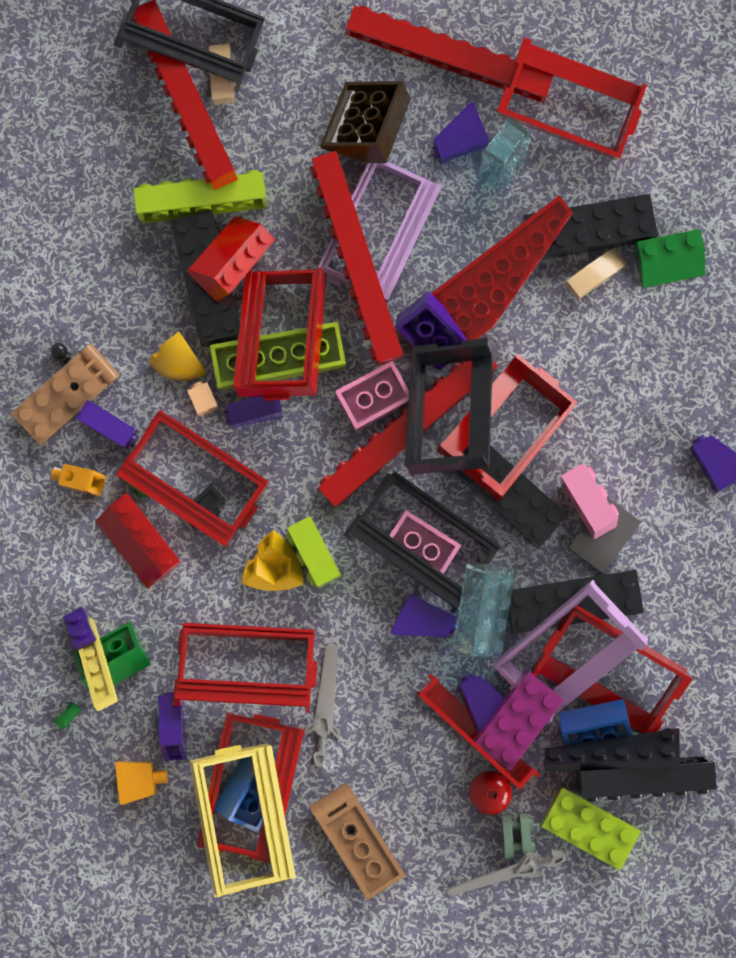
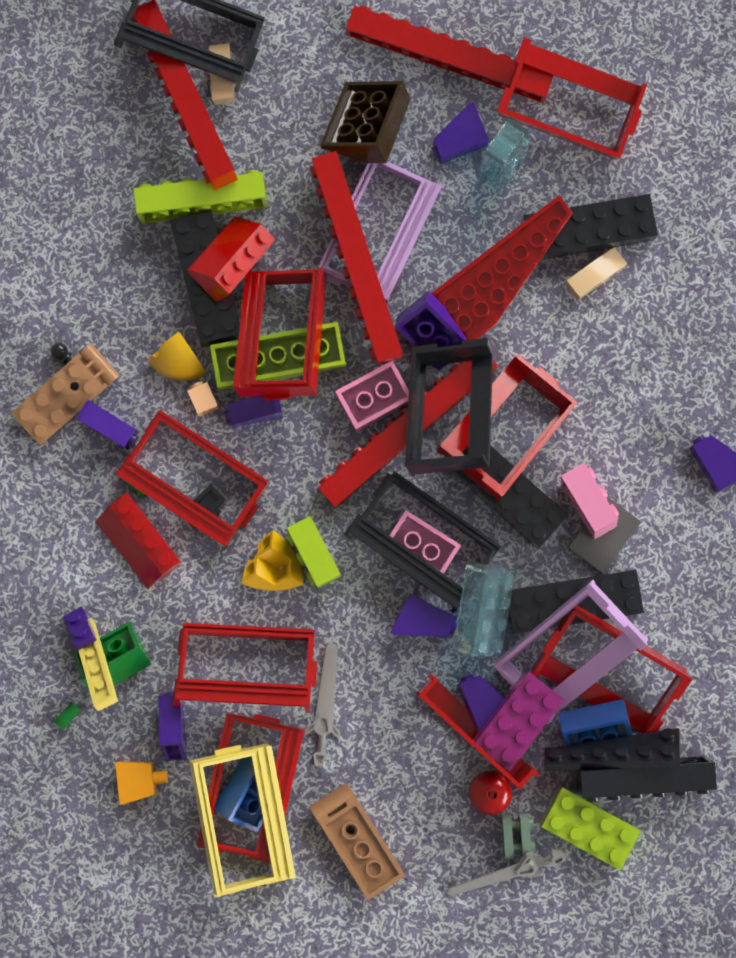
(79, 479): light orange torso -> none
(670, 258): green slope -> none

